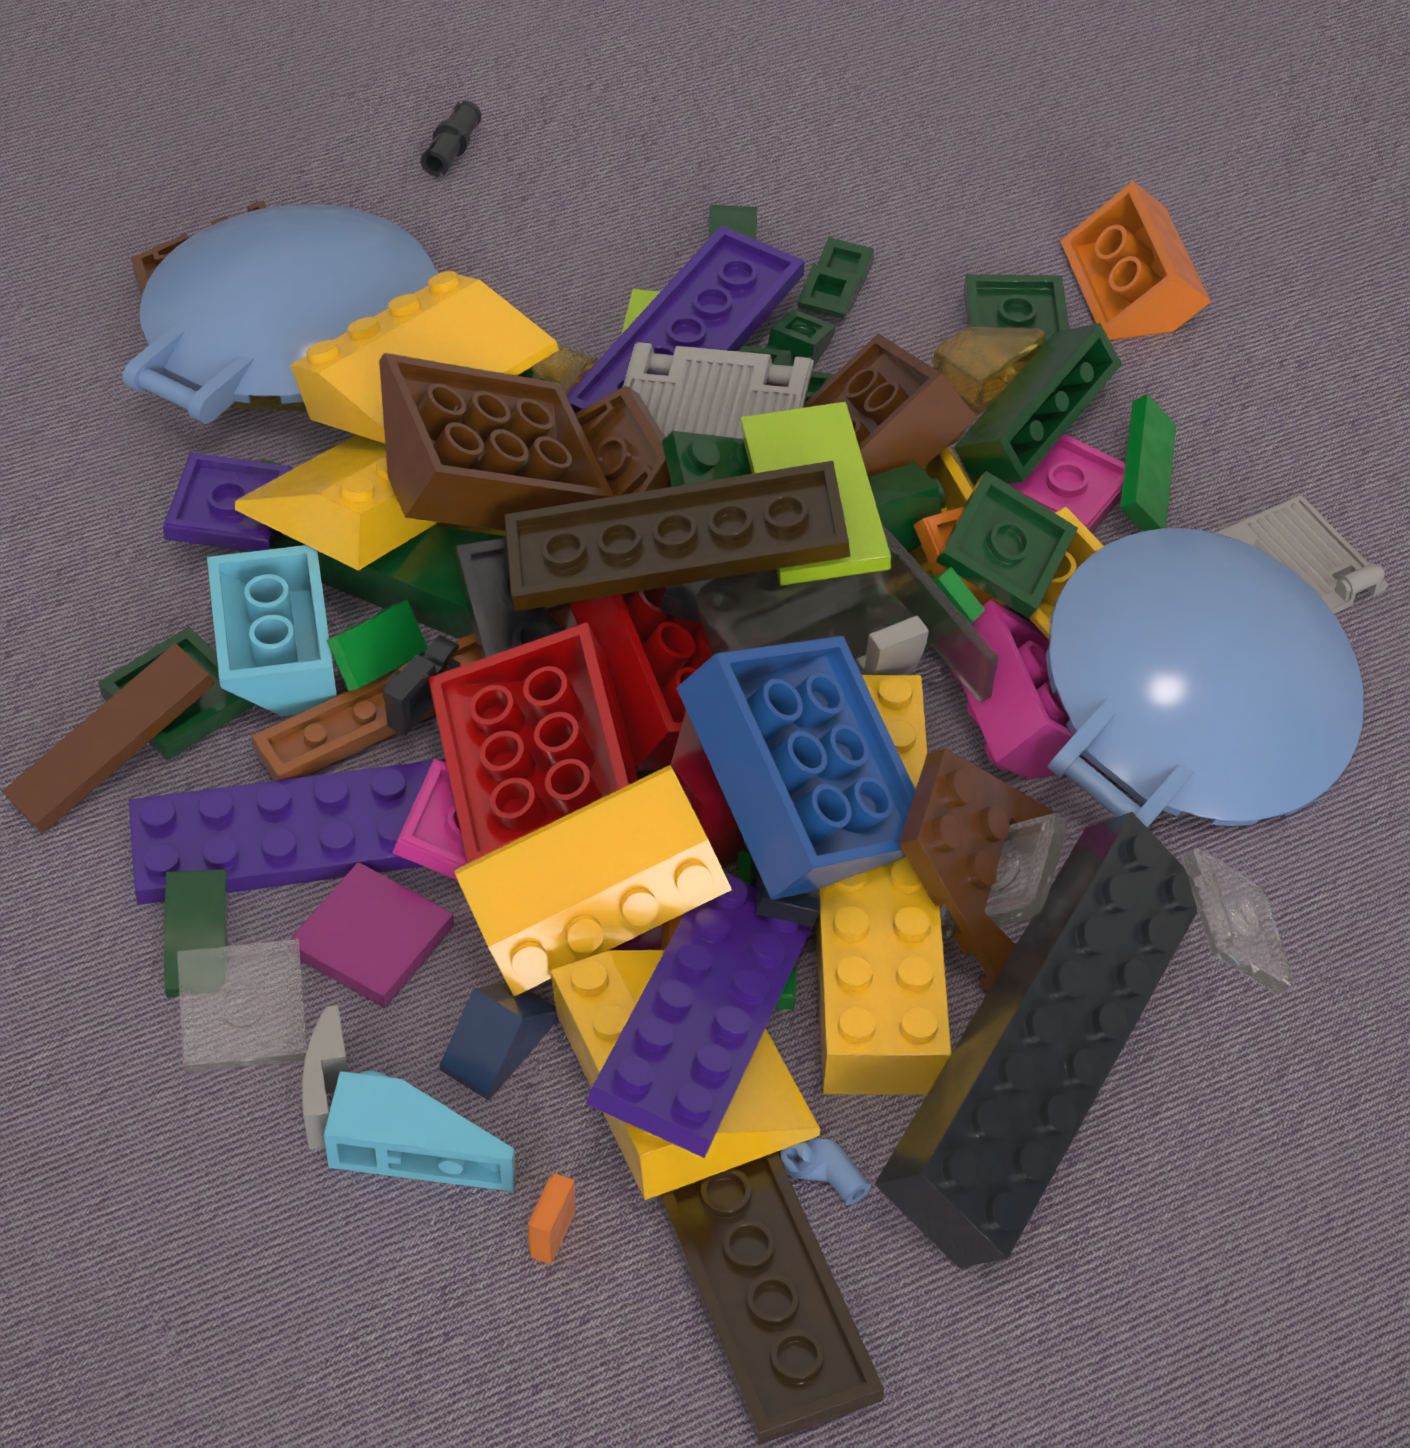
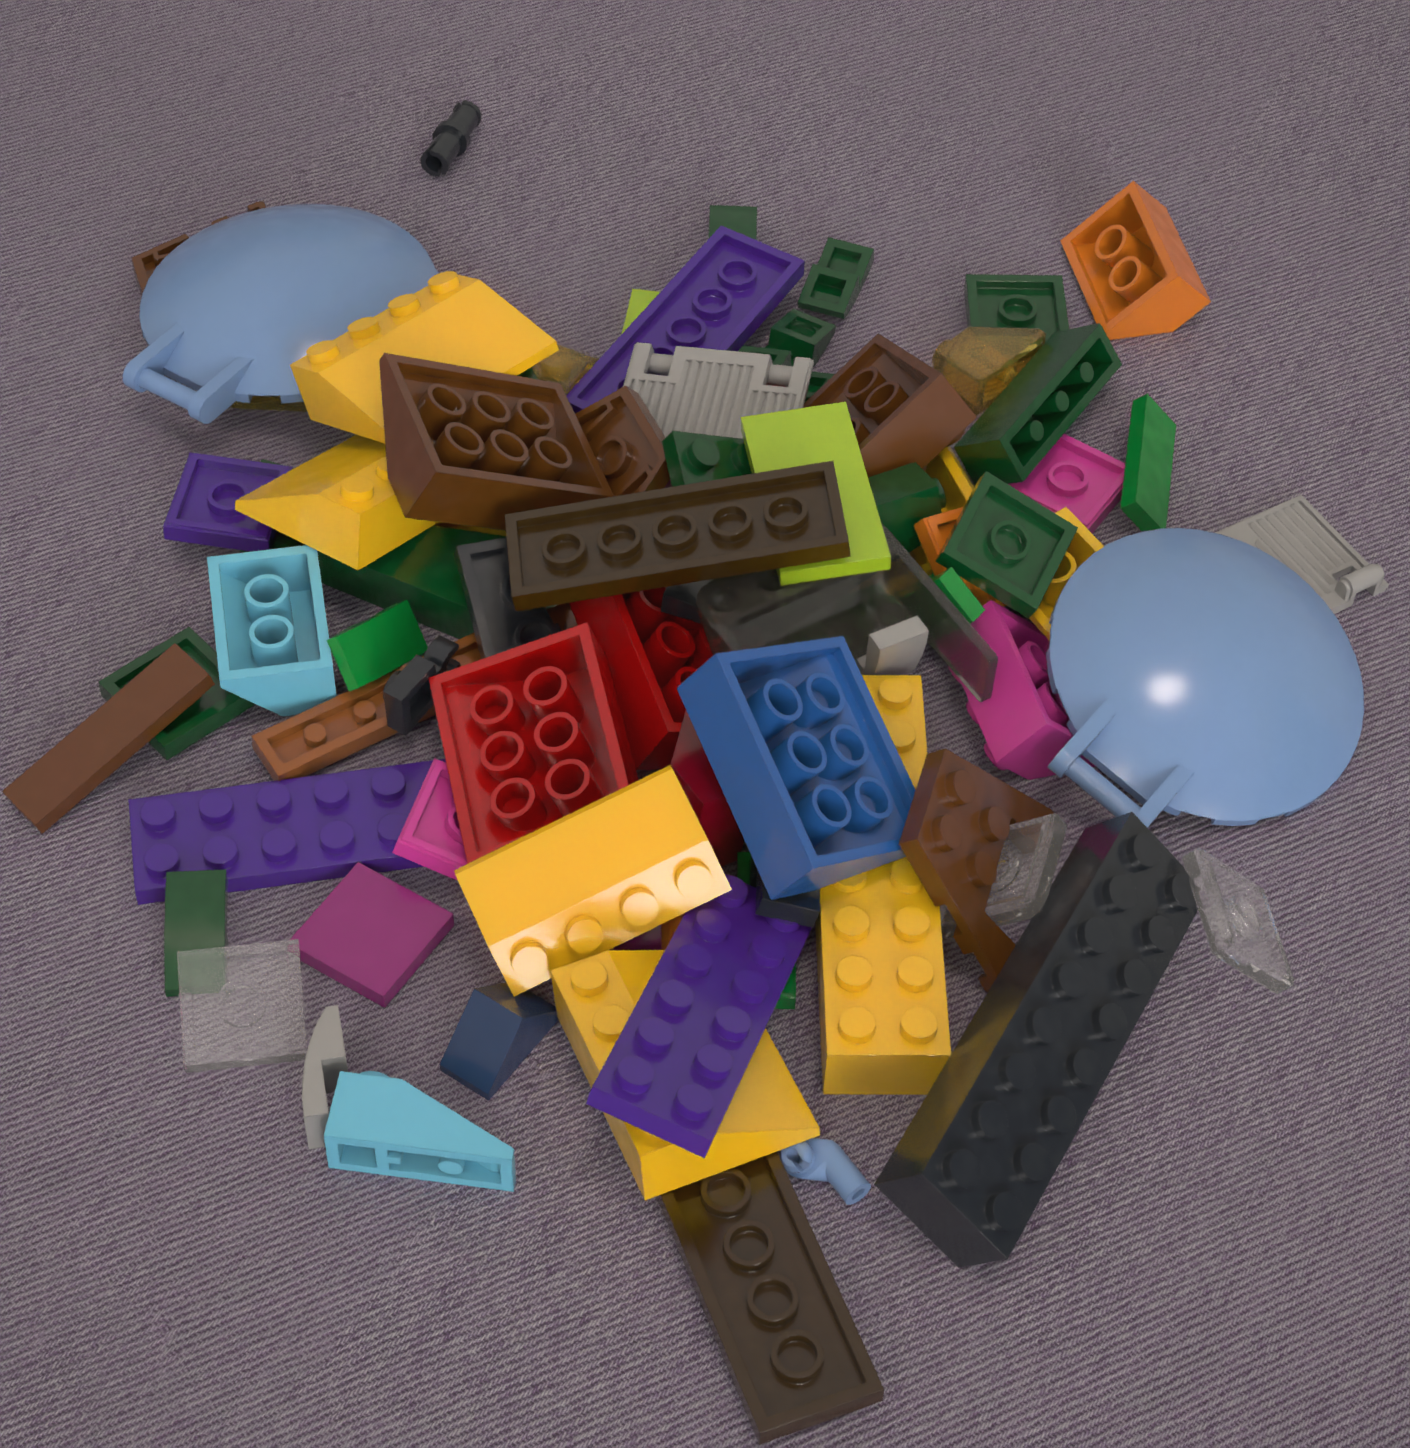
(551, 1218): orange tile -> none

